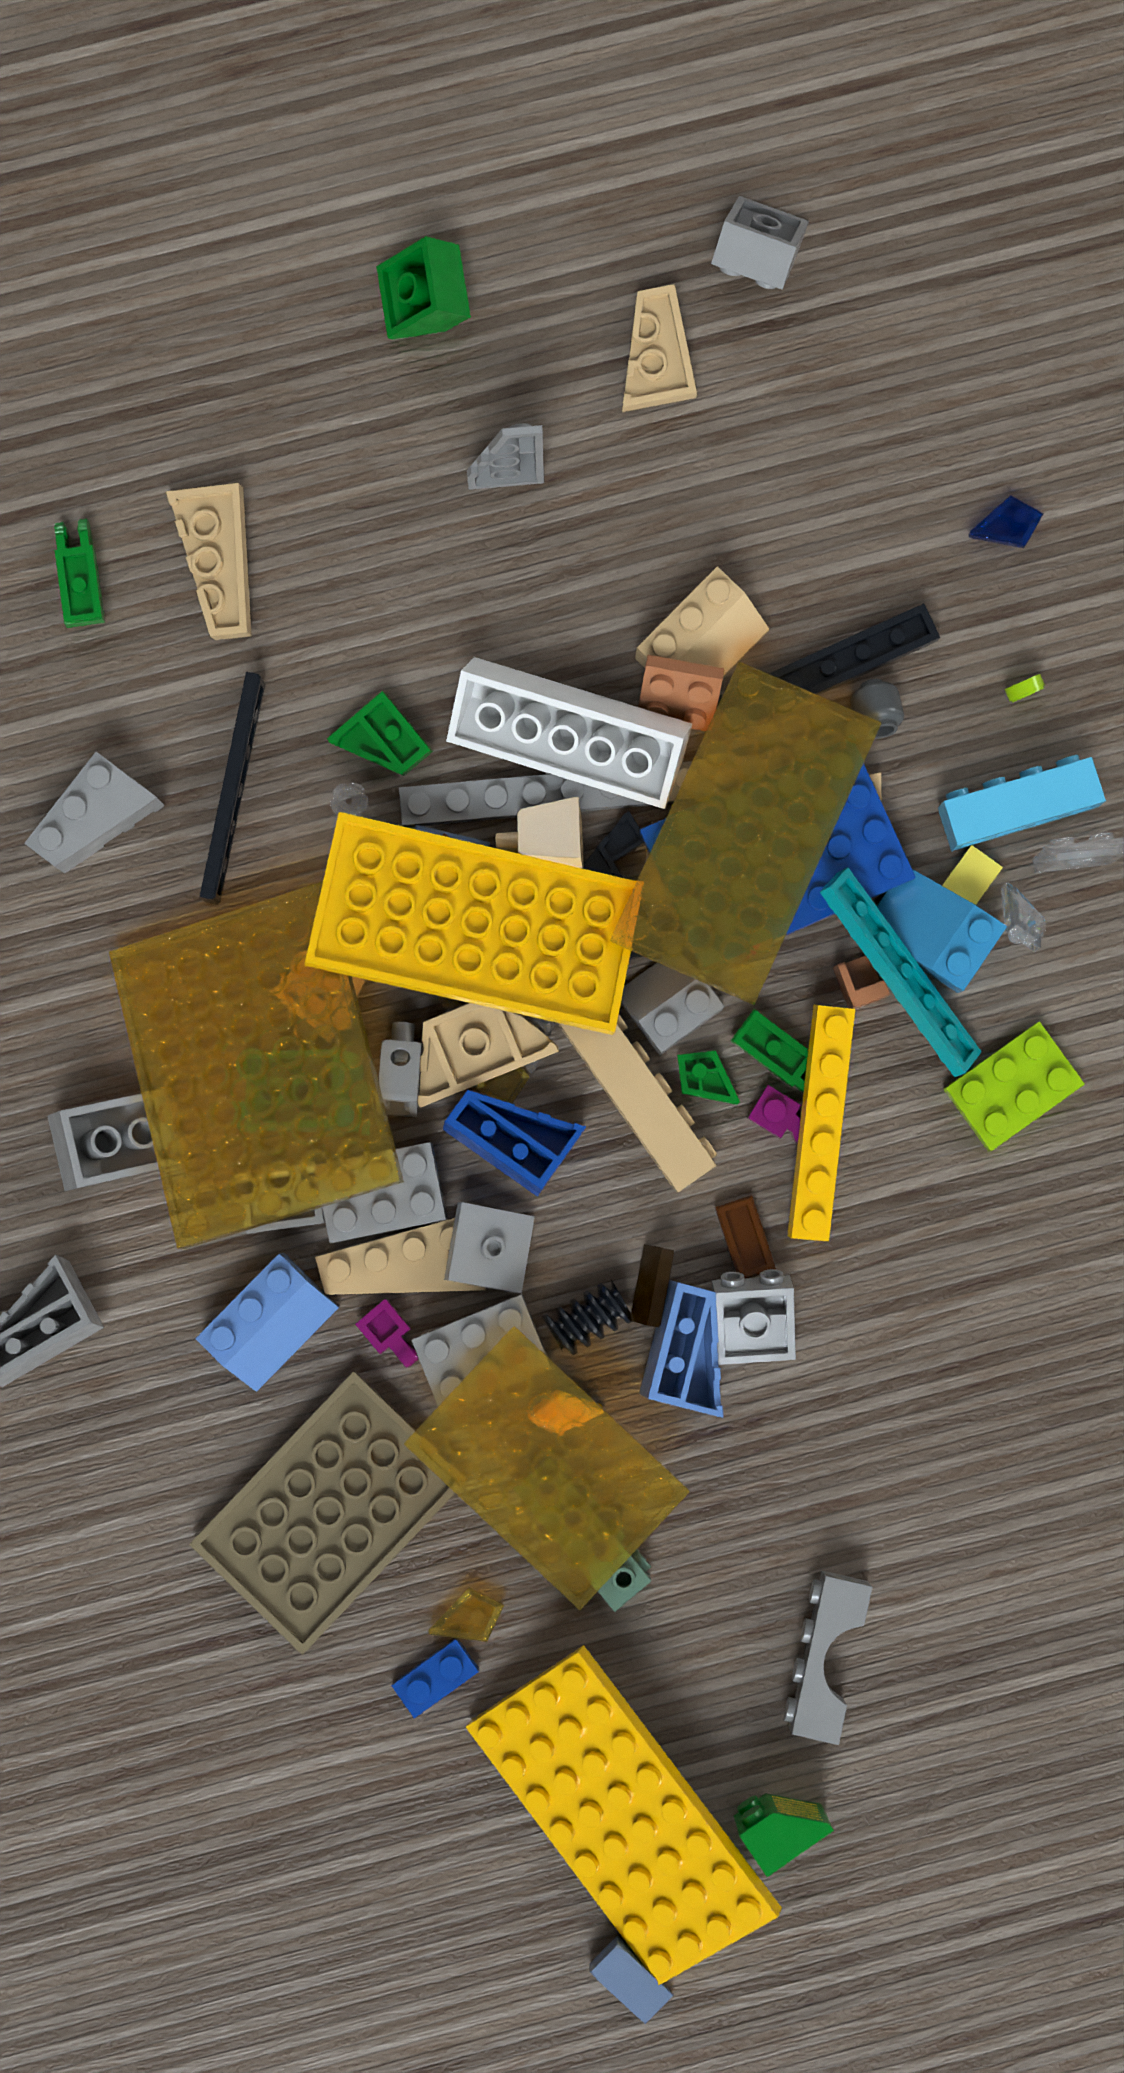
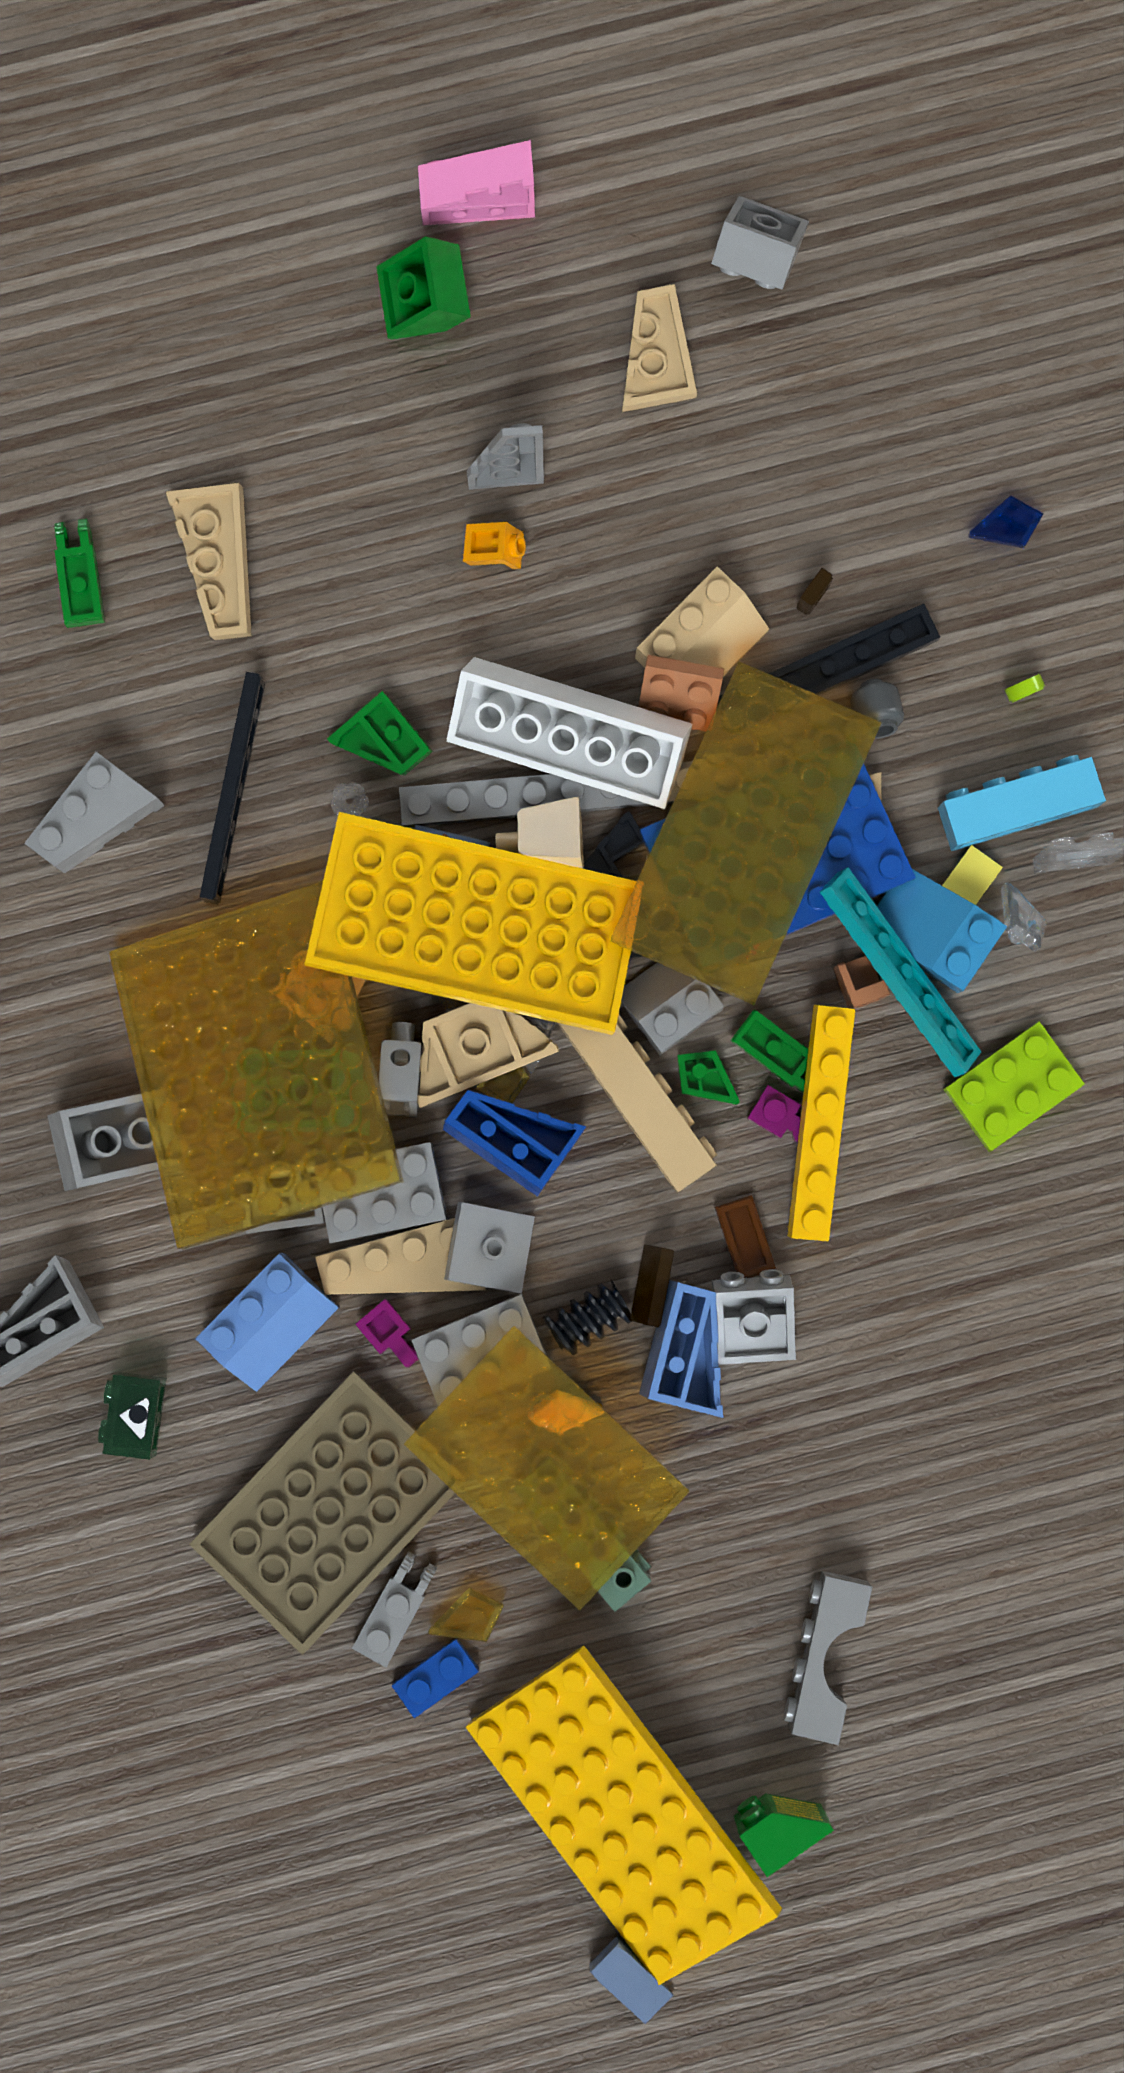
(132, 1415): none -> clear green brick
(392, 1614): none -> light grey hinge
(479, 186): none -> bright pink wedge
(494, 544): none -> light orange bracket
(815, 591): none -> dark brown tile

